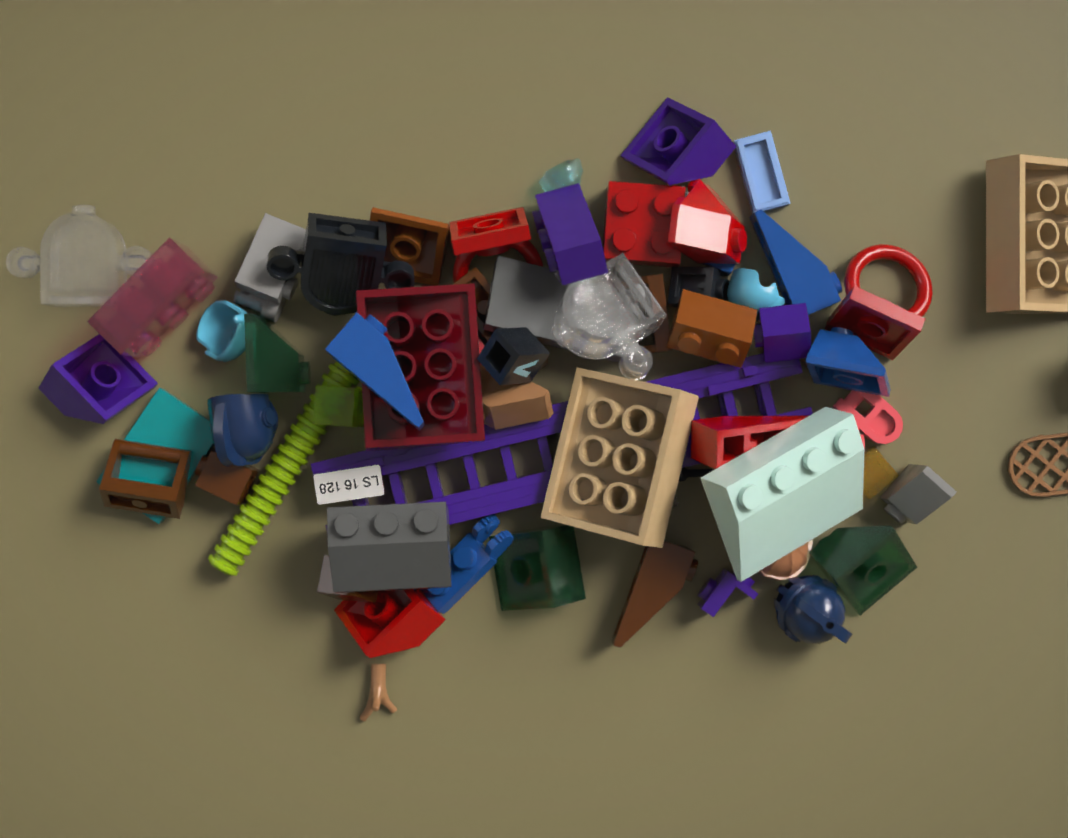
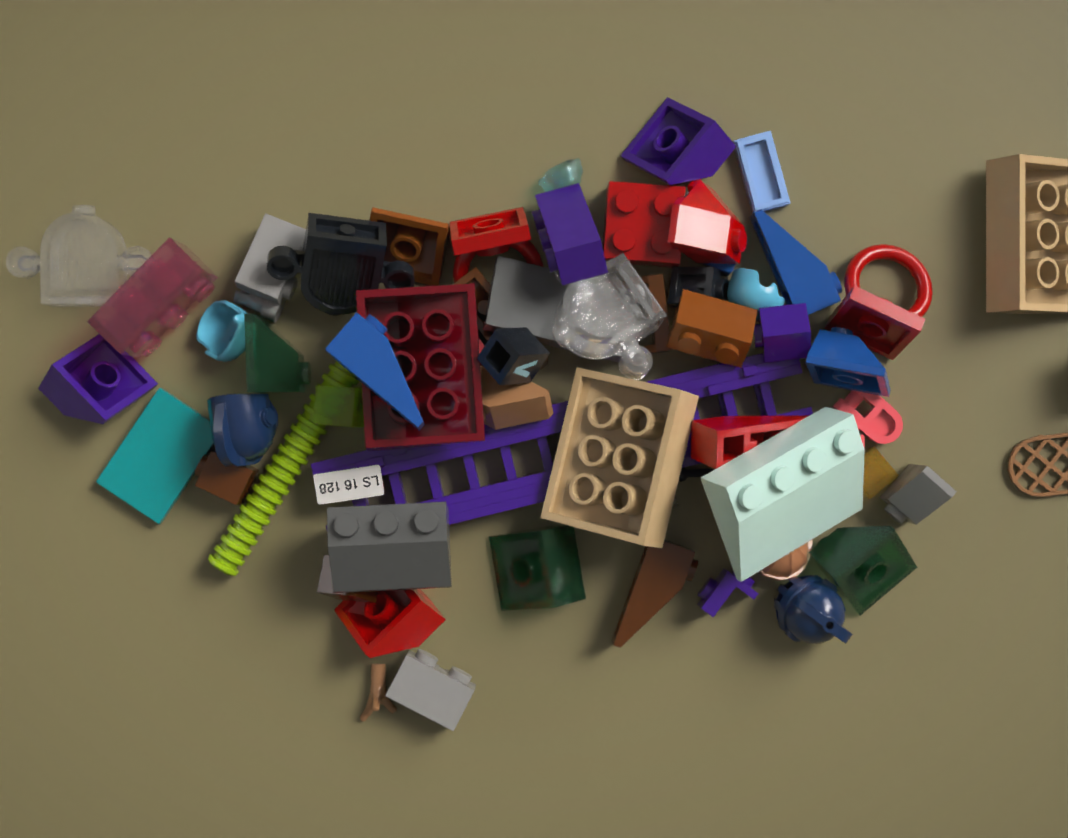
(143, 496): reddish brown tile -> none
(431, 689): none -> light grey piece
(470, 562): blue hinge -> none

